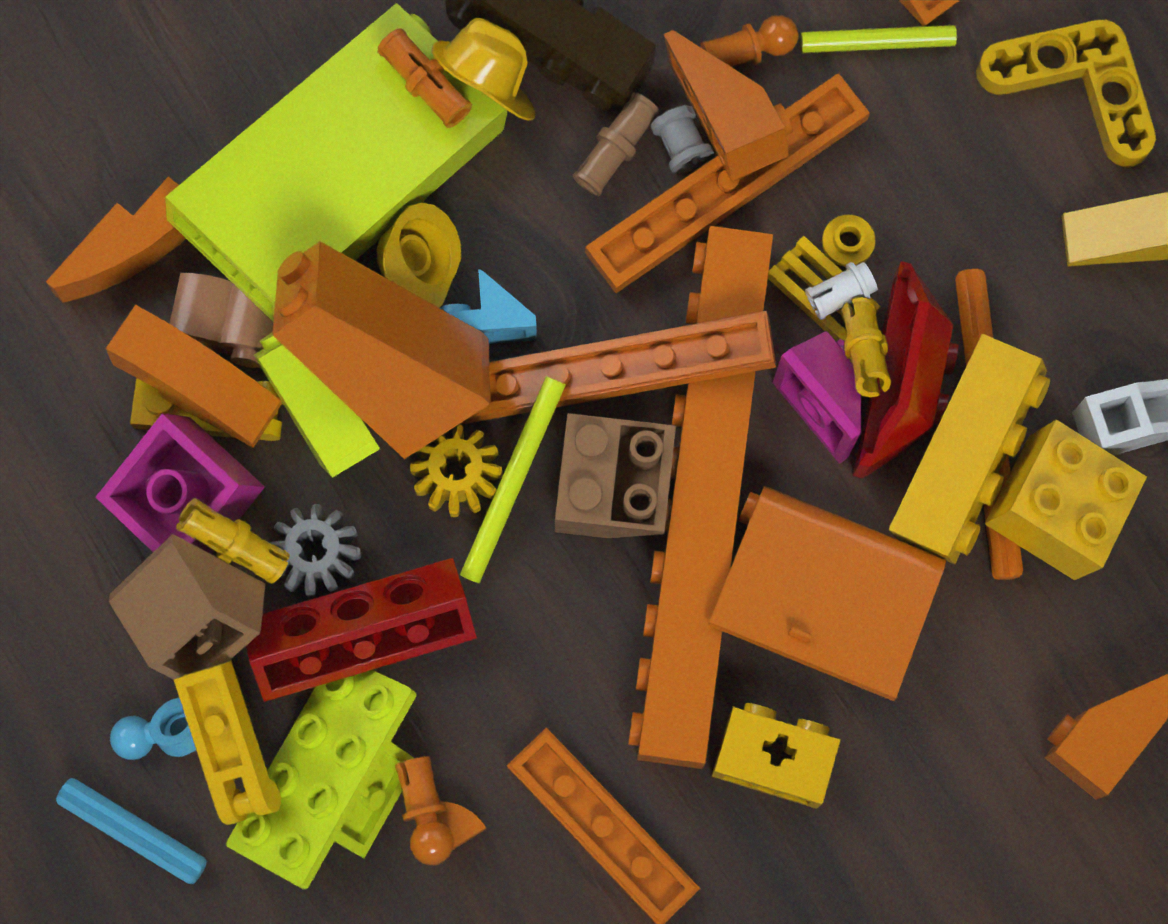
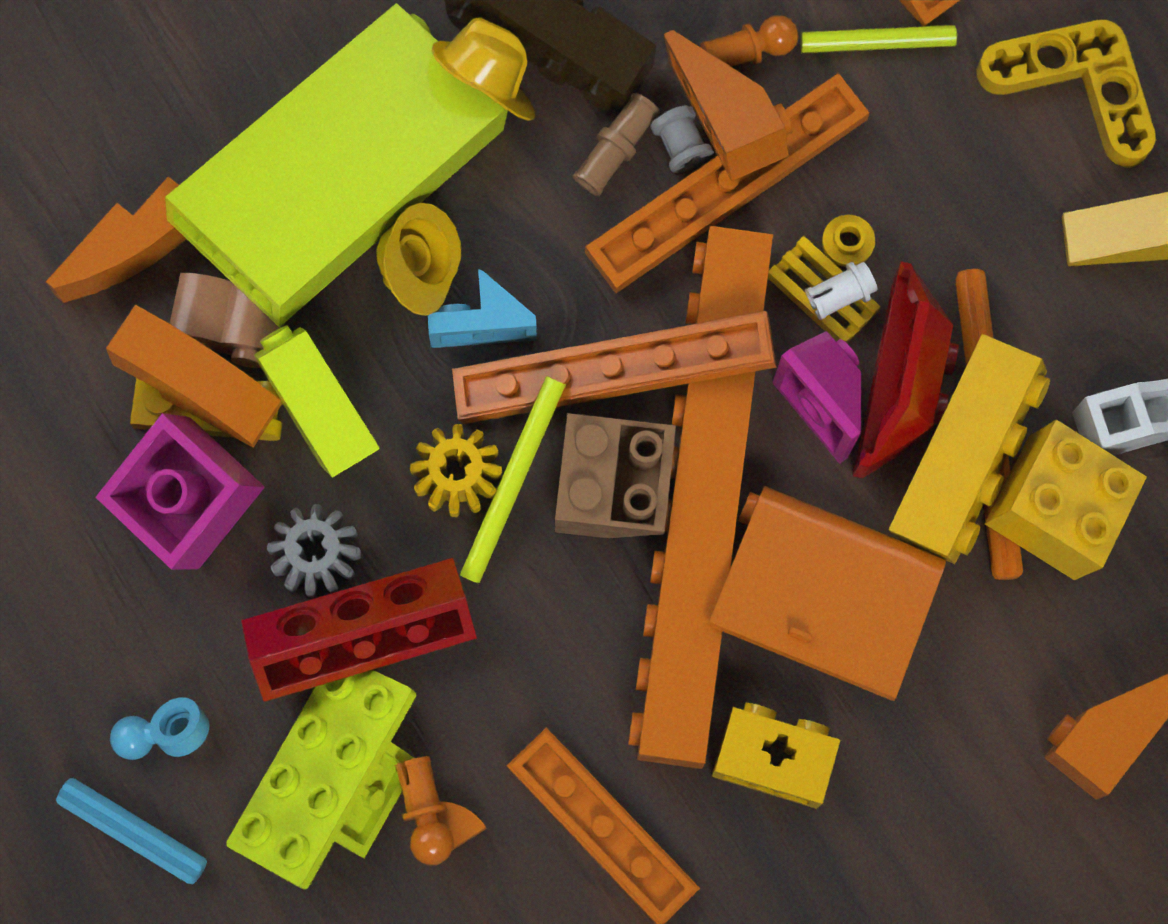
(188, 608): medium nougat slope -> none
(226, 743): yellow plate -> none
(233, 541): yellow pin -> none
(380, 347): orange slope -> none
(424, 78): orange pin -> none
(865, 347): yellow pin -> none

